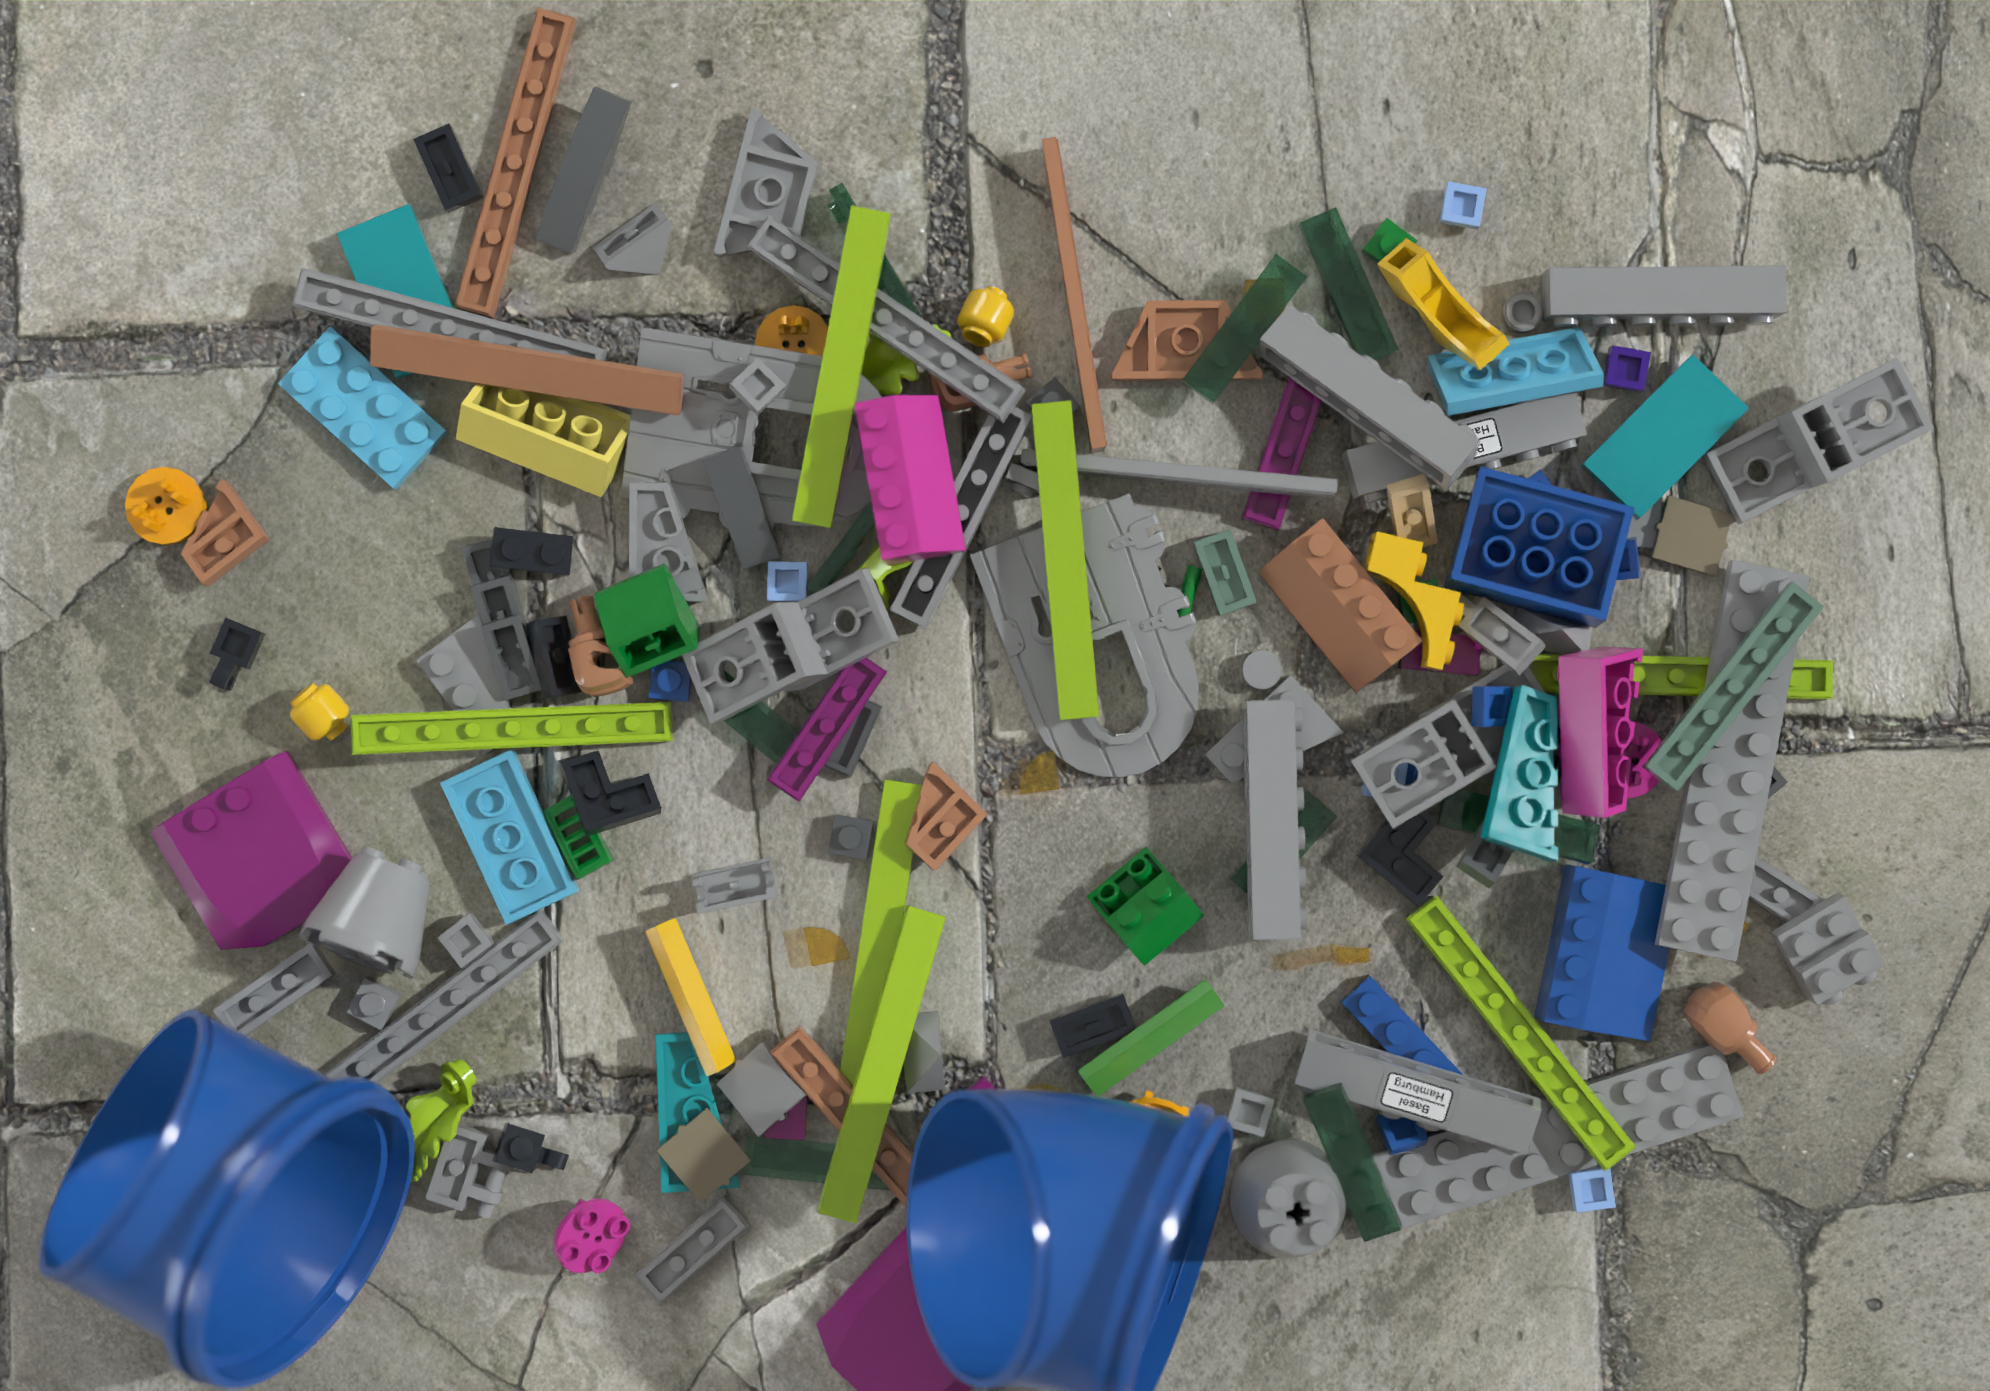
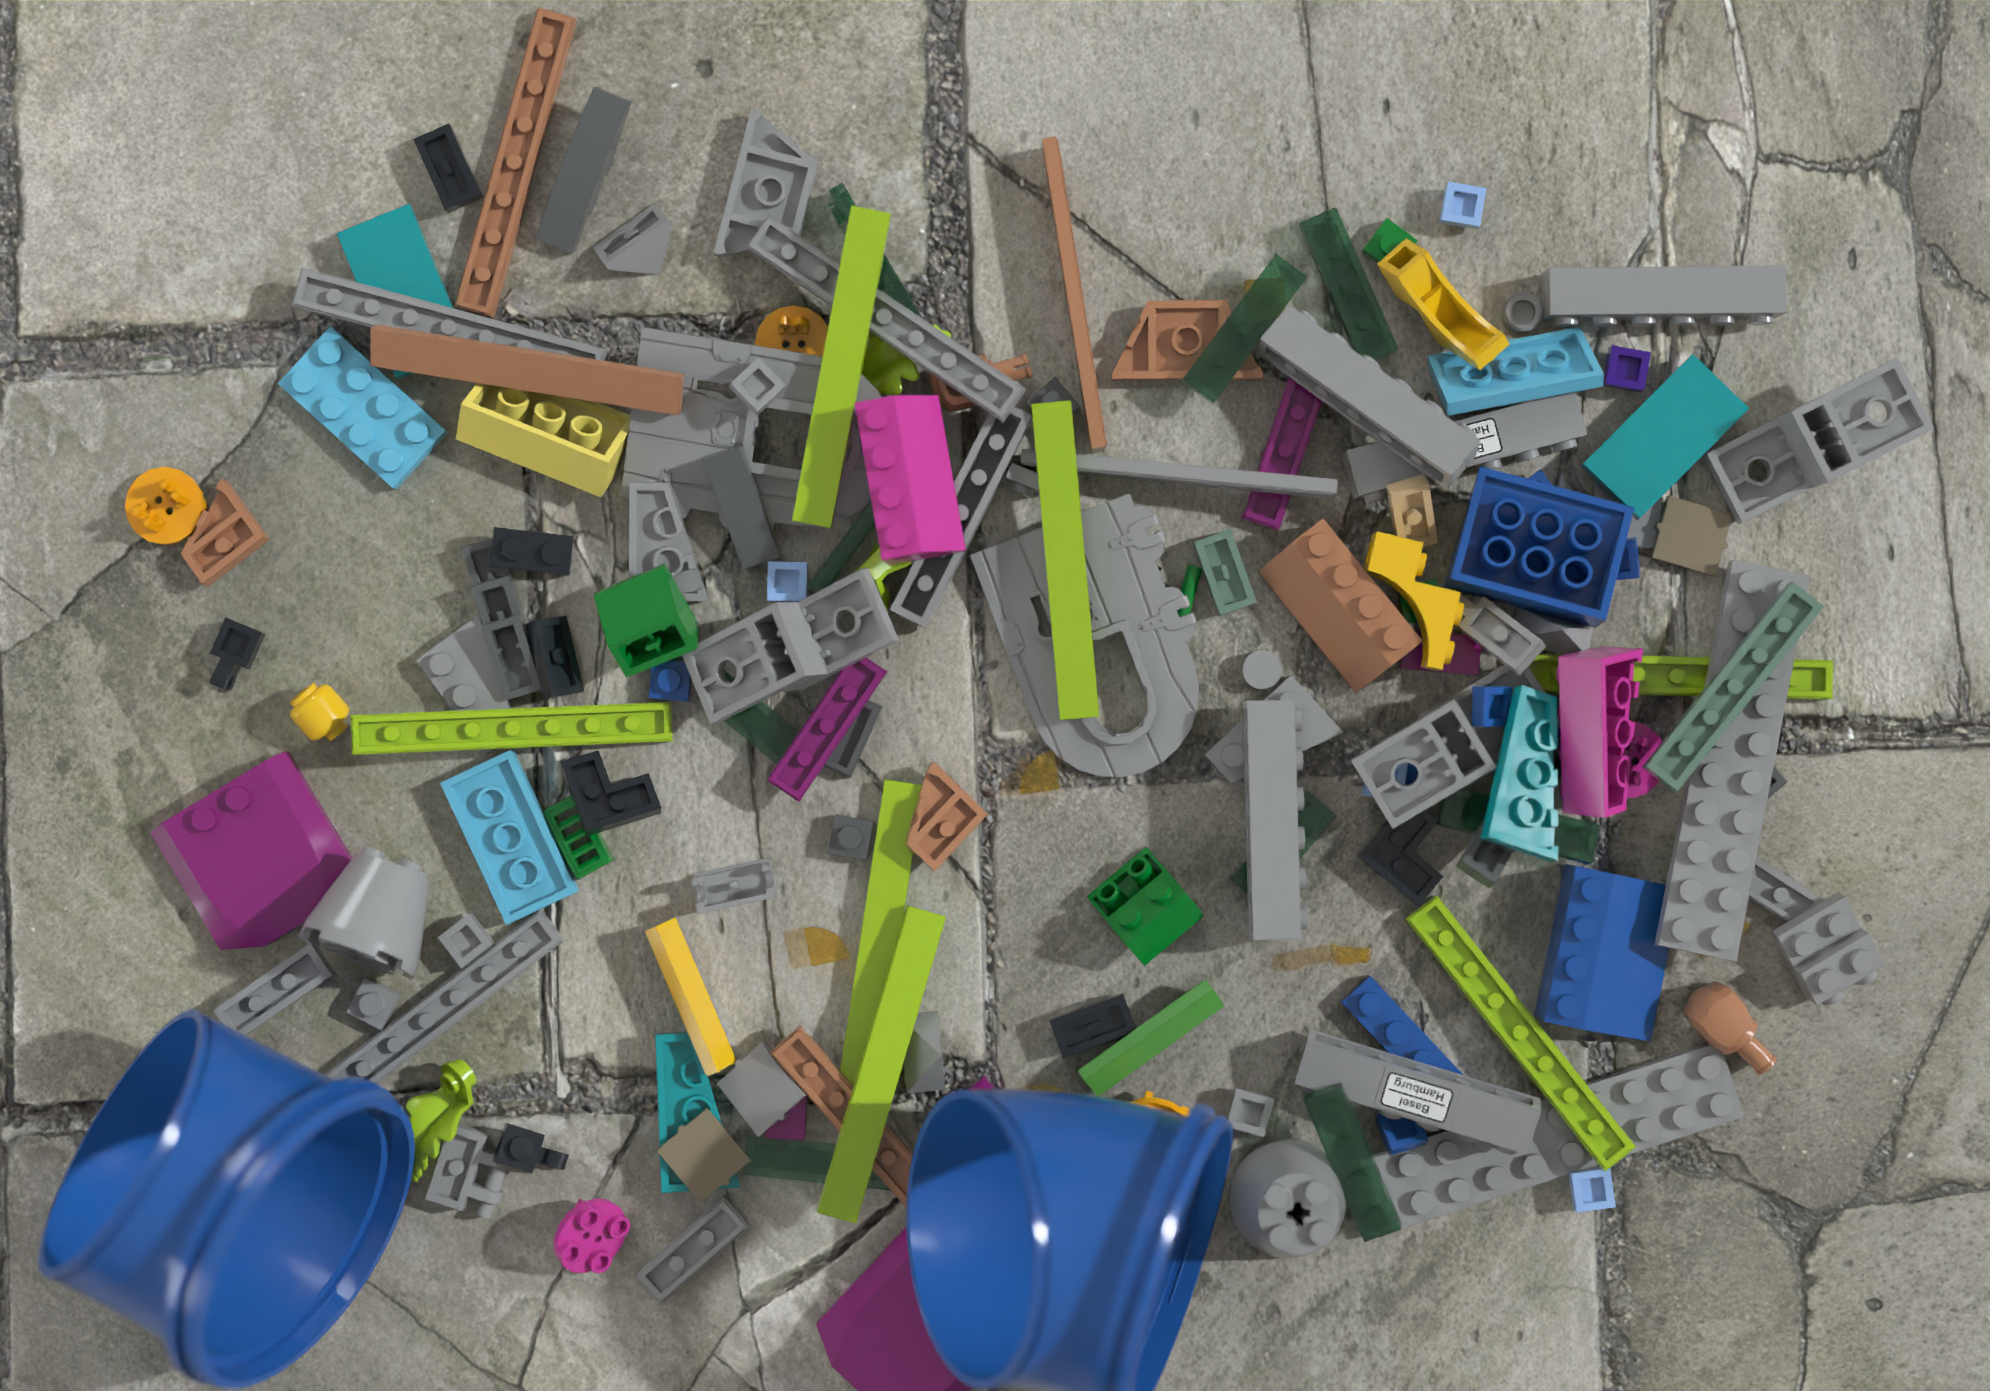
(585, 650): nougat piece -> none
(985, 316): yellow head -> none

